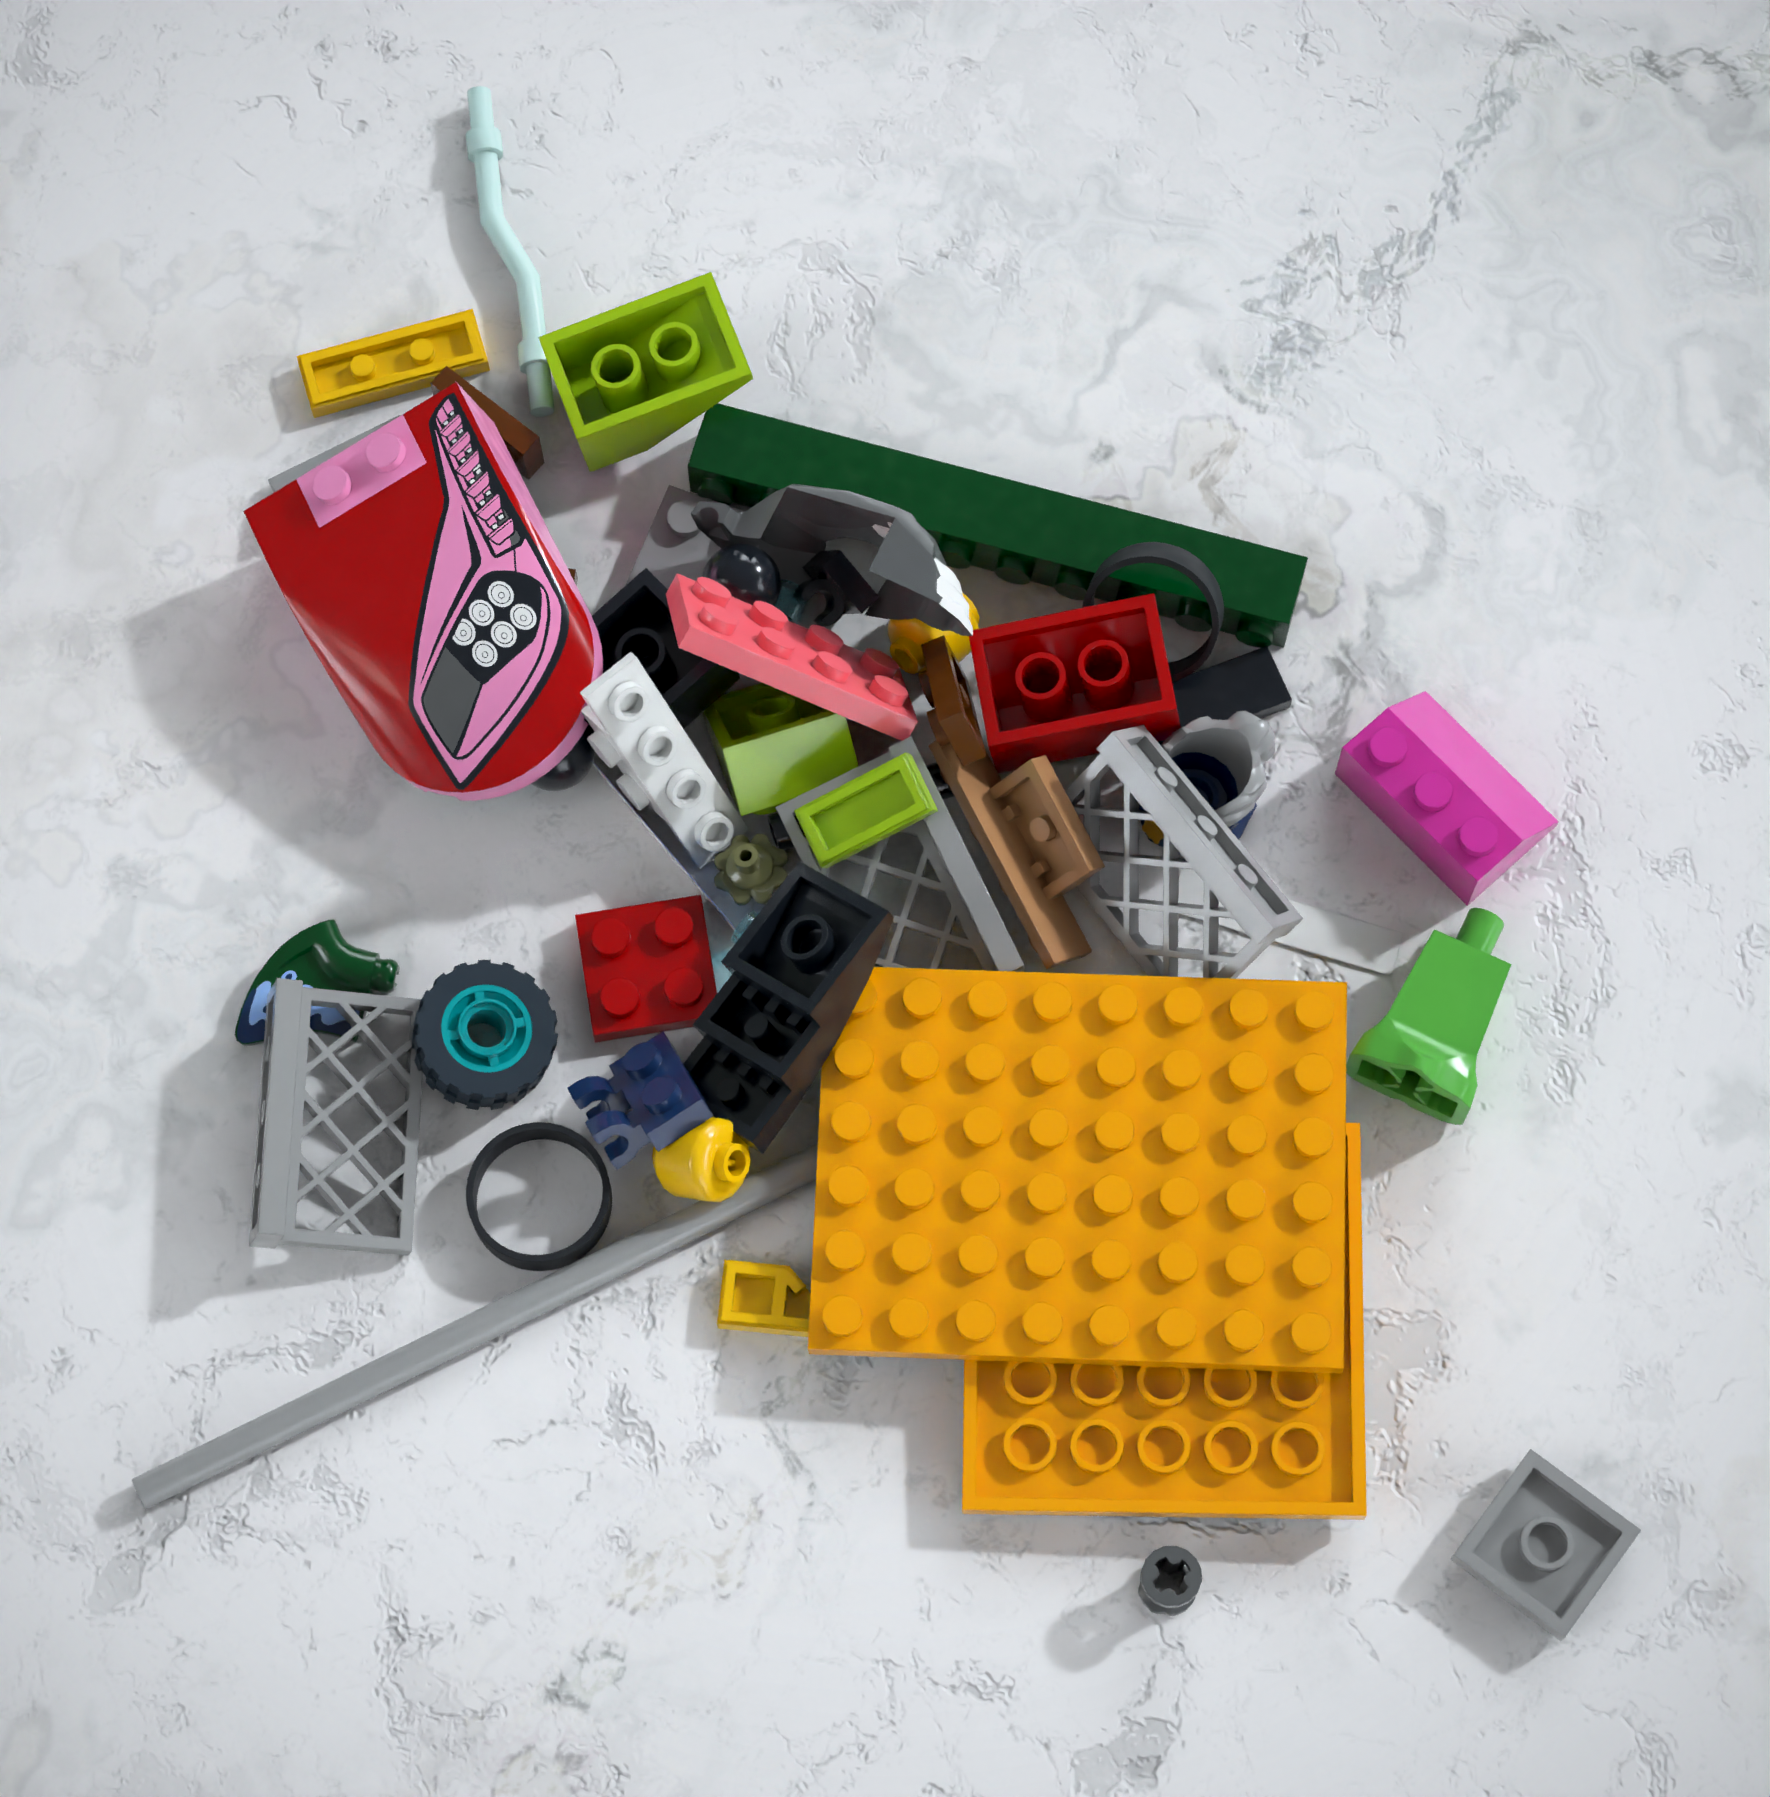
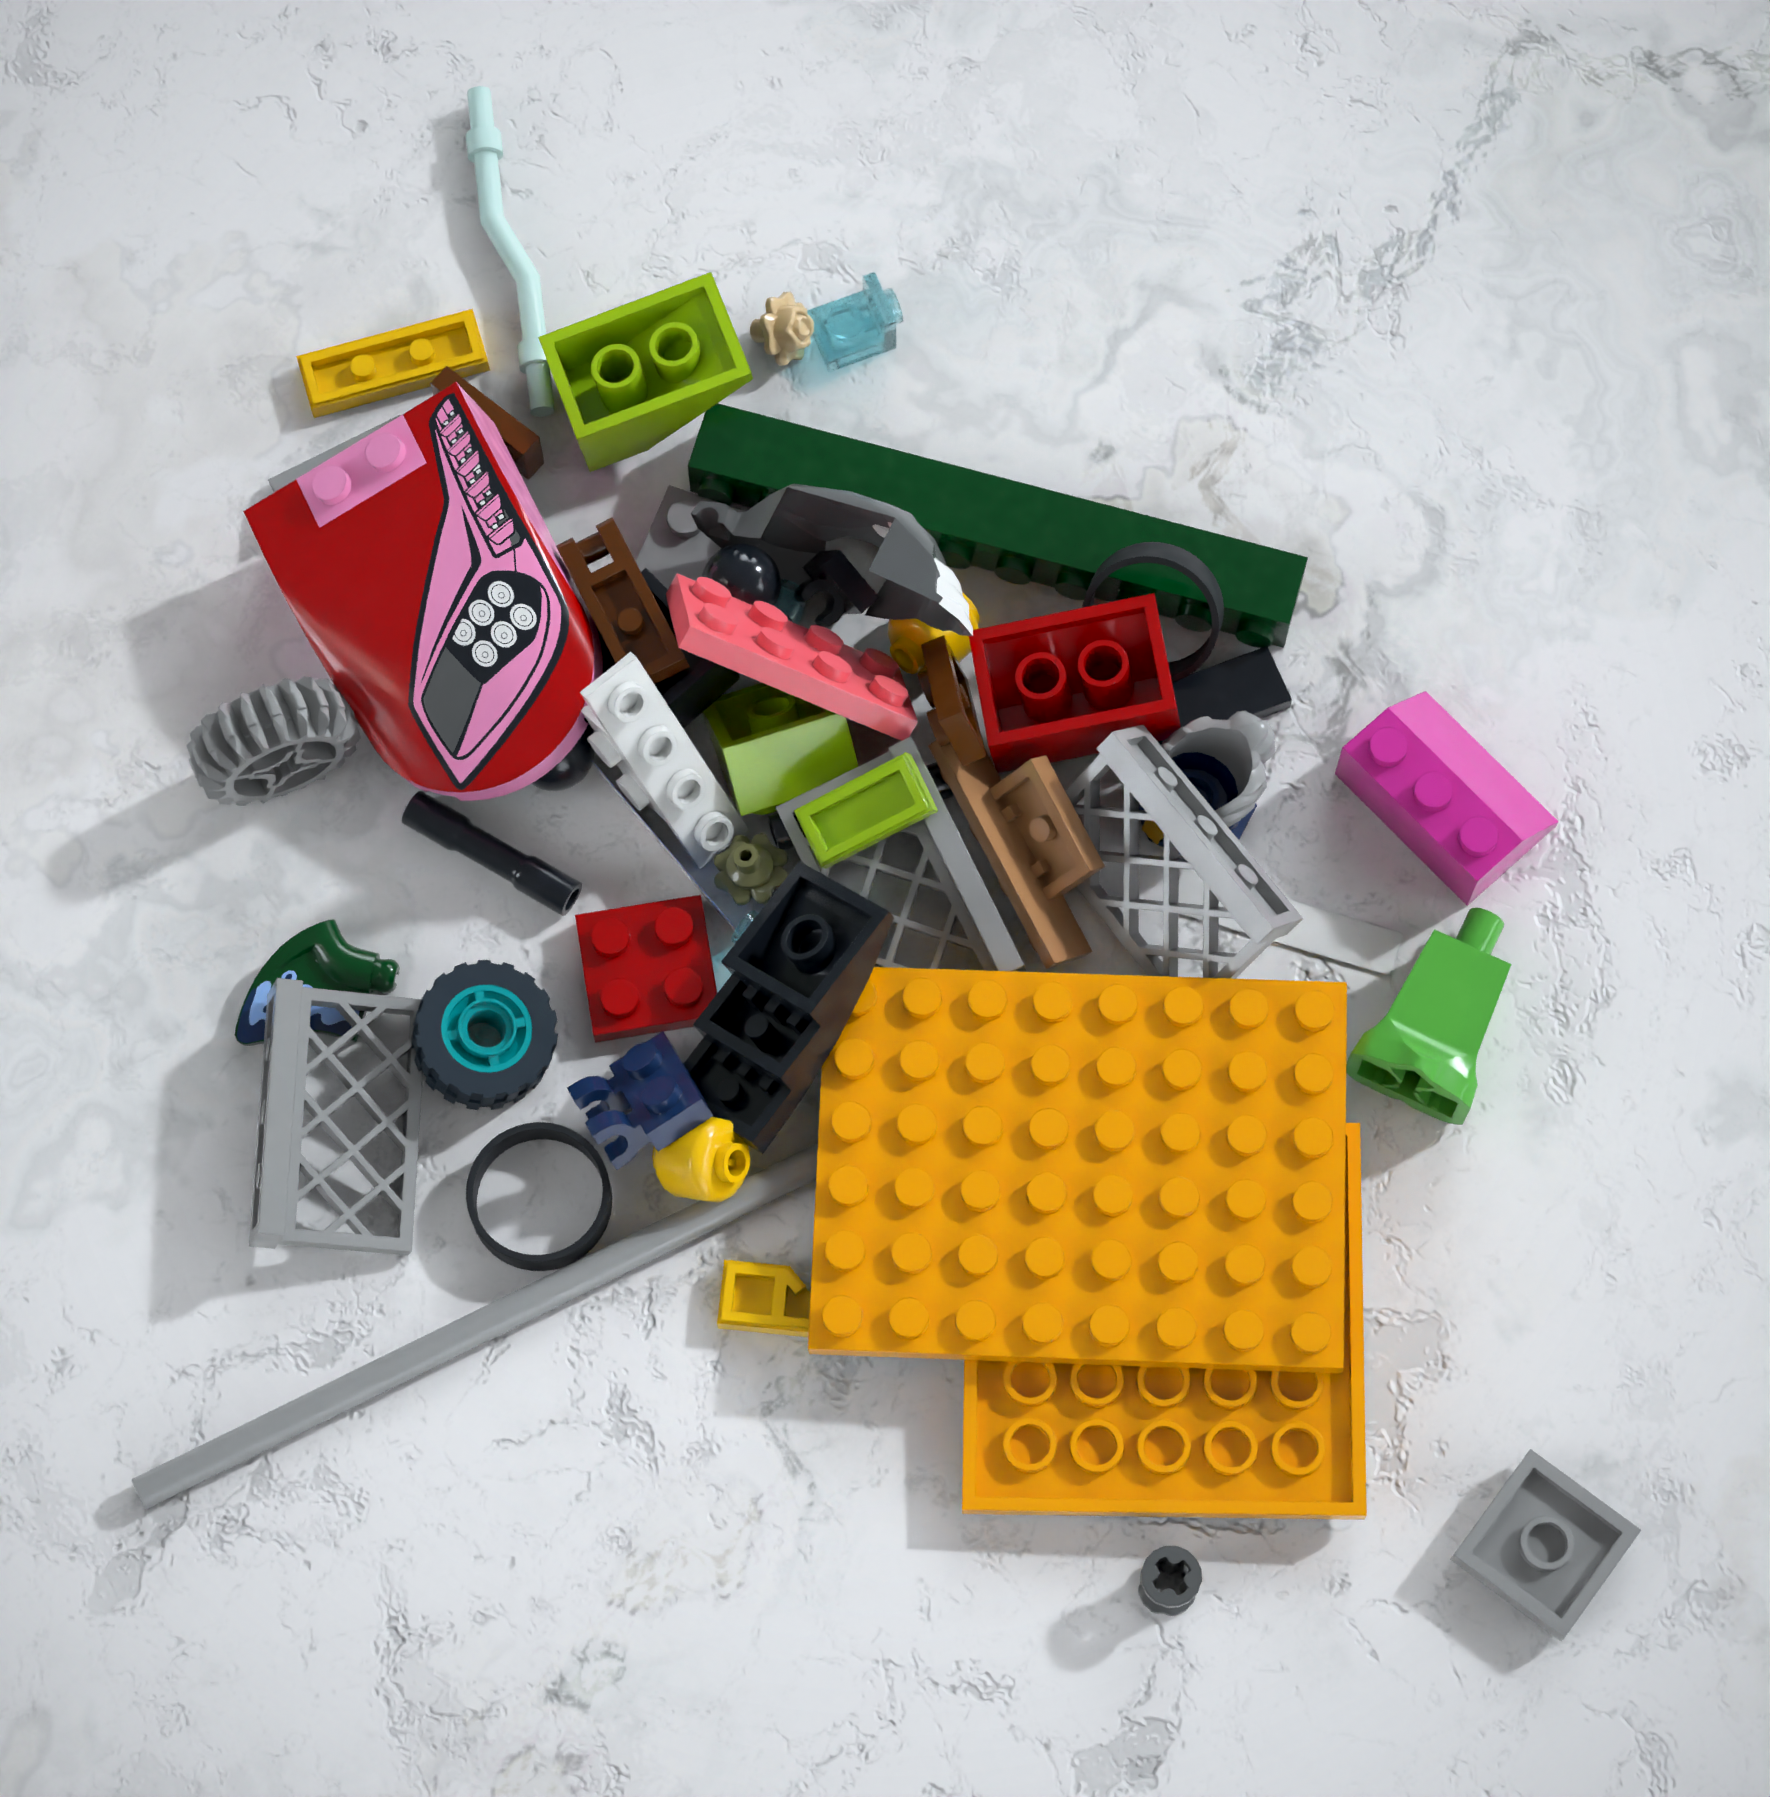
(273, 741): none -> light grey gear
(459, 834): none -> black piece
(622, 602): none -> reddish brown plate
(783, 328): none -> tan plant
(857, 325): none -> clear light blue bracket

